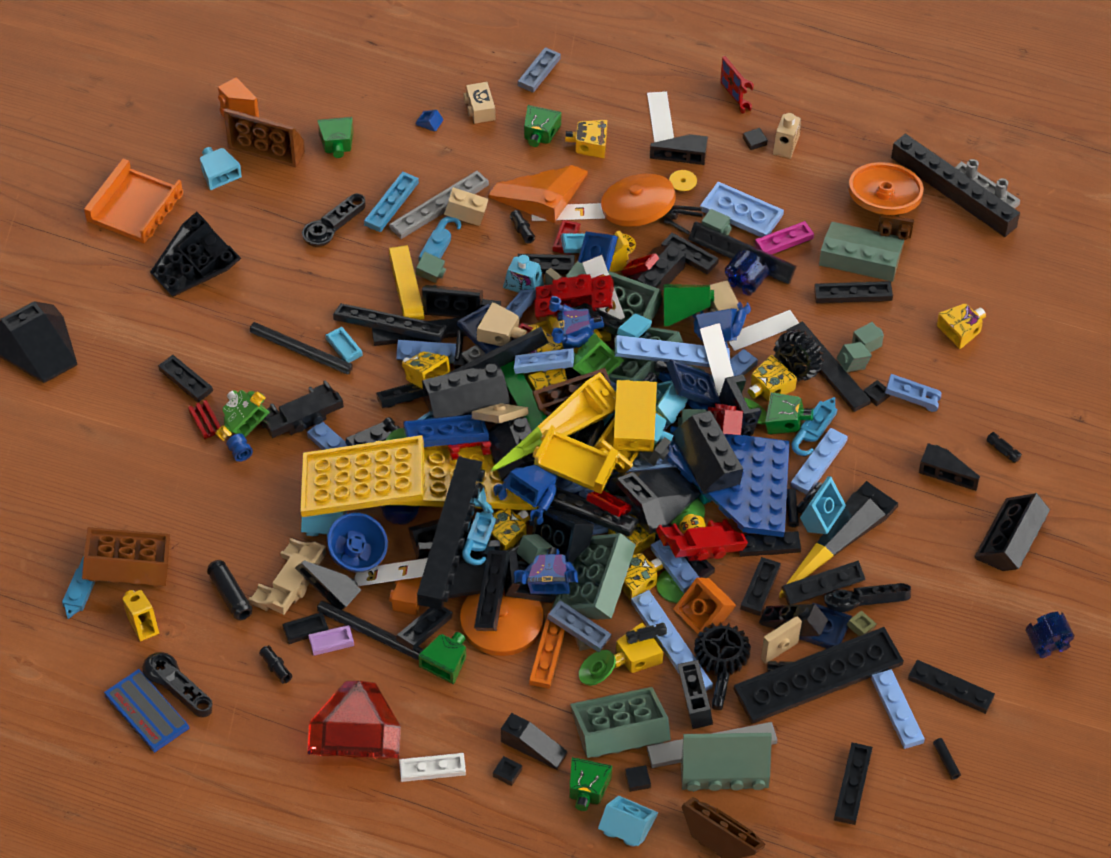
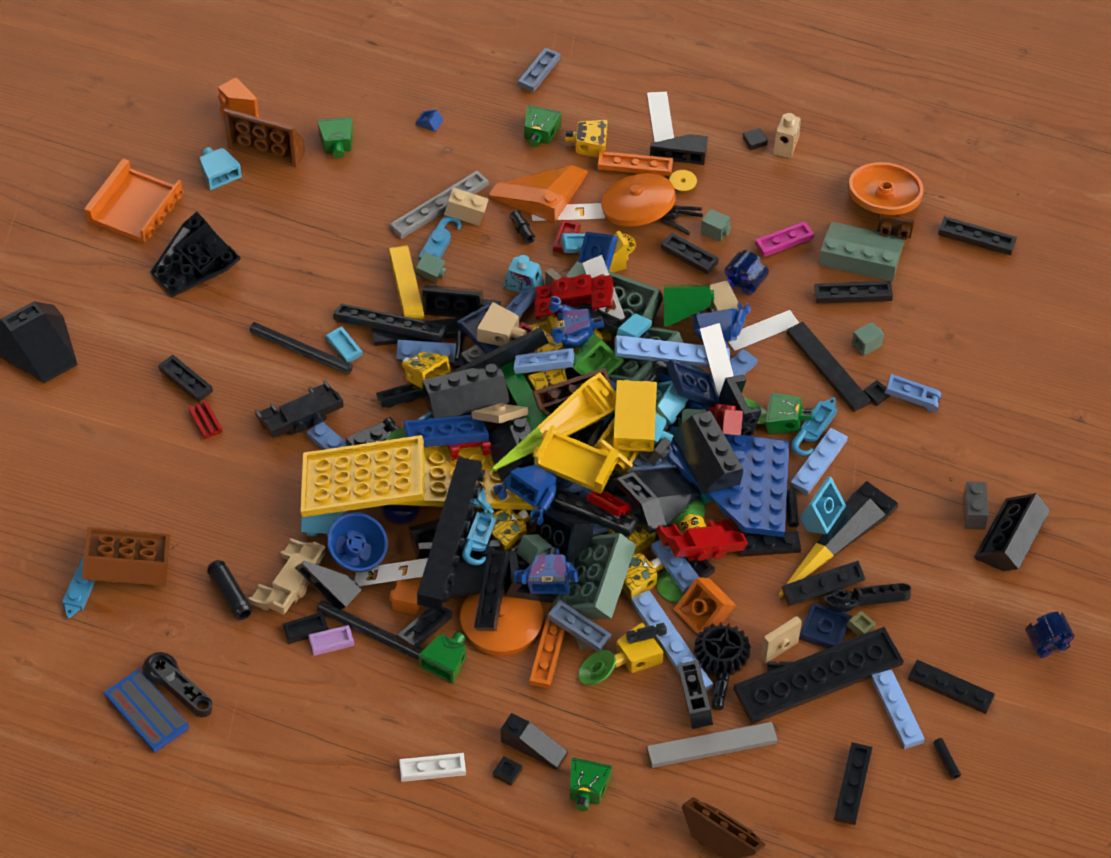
(138, 604): yellow torso -> none
(240, 449): blue wheel -> none
(242, 413): bright green torso -> none
(275, 664): black pin -> none
(332, 221): black beam -> none
(355, 724): clear red panel -> none
(391, 201): dark azure plate -> none
(480, 102): tan brick -> none
(560, 263): black plate -> none
(620, 722): sand green slope -> none
(627, 821): medium azure slope -> none
(635, 163): none -> orange plate
(637, 778): black tile -> none
(640, 264): red tile -> none
(665, 270): black slope -> none
(726, 761): sand green slope -> none
(730, 247): black tile -> none
(735, 84): red flag -> none
(745, 210): light blue plate -> none
(760, 586): black plate -> none
(771, 378): yellow torso -> none
(802, 353): black gear -> none
(803, 504): black axle -> none
(811, 616): black slope -> none
(854, 356): sand green brick -> none
(945, 466): black slope -> none
(955, 185): black brick -> none
(961, 324): yellow torso -> none
(975, 505): none -> dark grey brick
(977, 235): none -> black plate
(998, 189): light grey plate -> none
(1004, 447): black axle -> none

